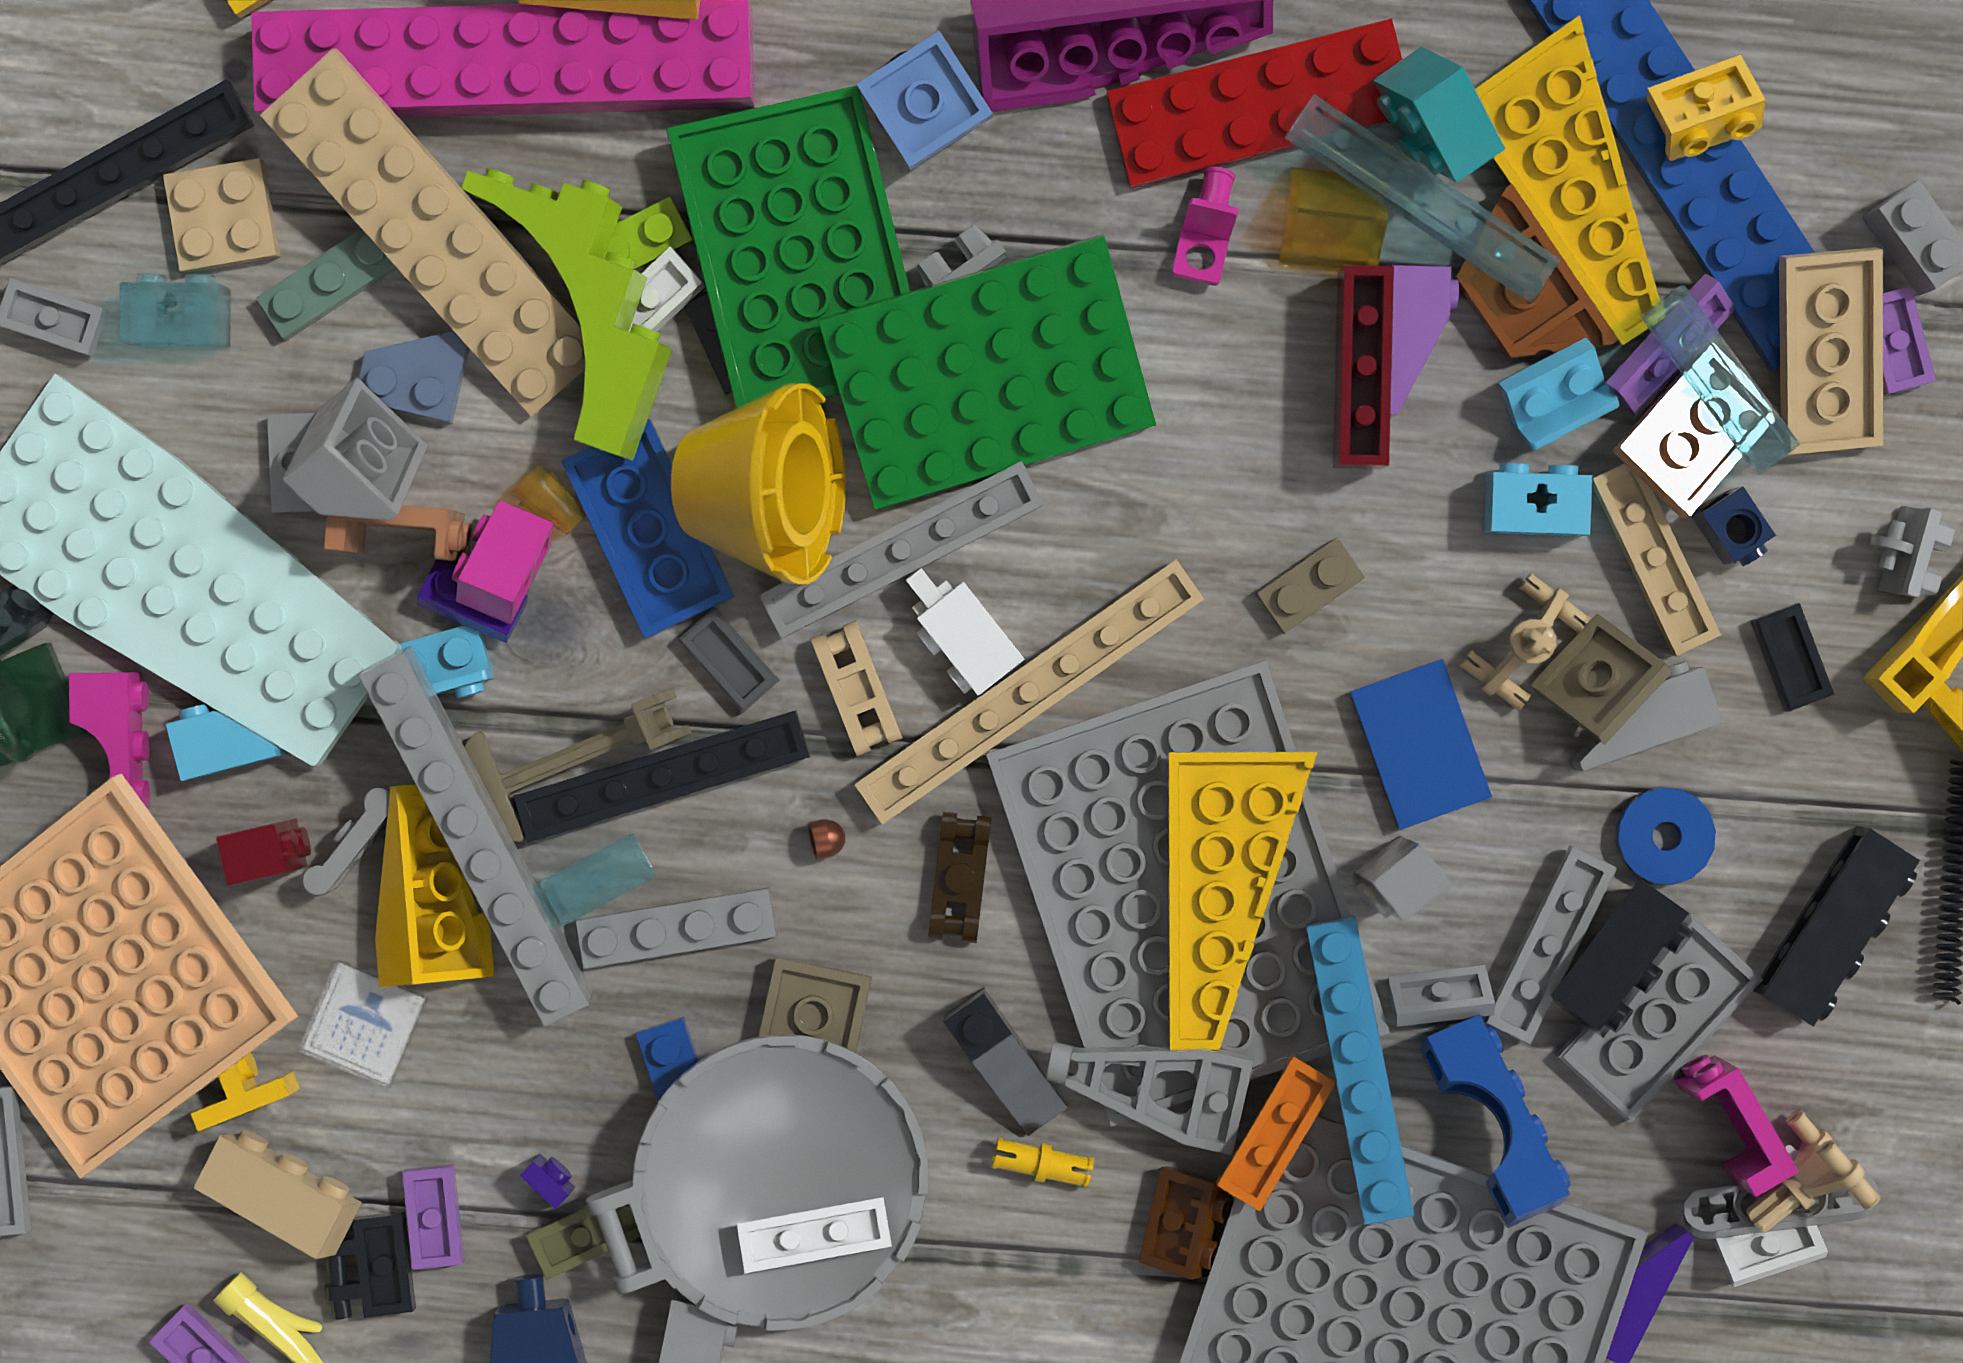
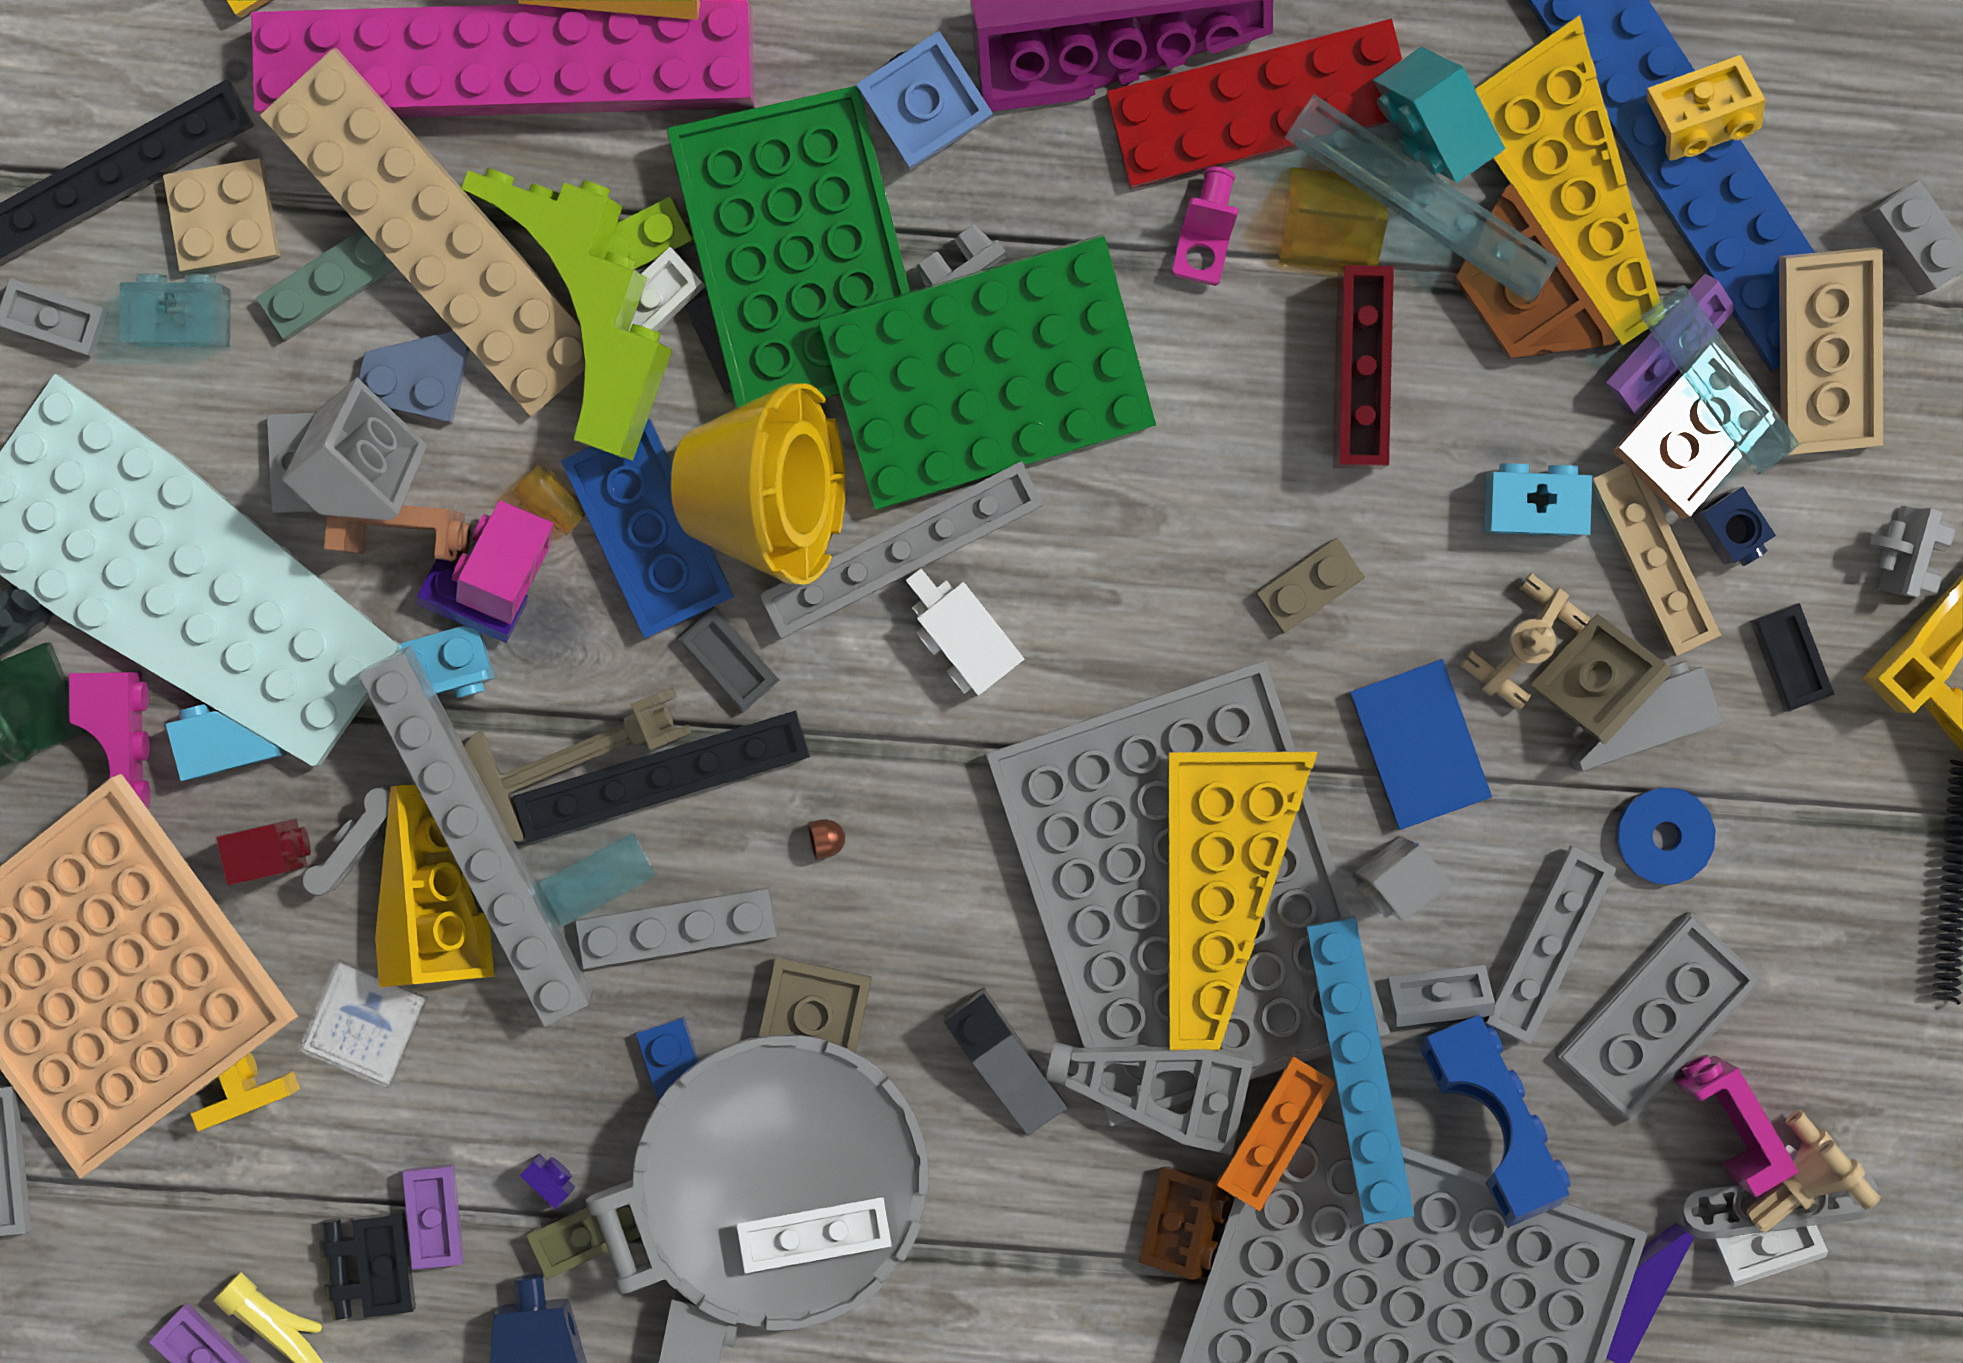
(278, 1193): tan brick -> none
(856, 688): tan plate -> none
(959, 877): dark brown plate -> none
(1029, 691): tan plate -> none
(1042, 1162): yellow pin -> none
(1419, 314): medium lavender slope -> none
(1557, 395): medium azure bracket -> none
(1623, 959): black brick -> none
(1837, 925): black brick -> none
(1904, 344): medium lavender plate -> none

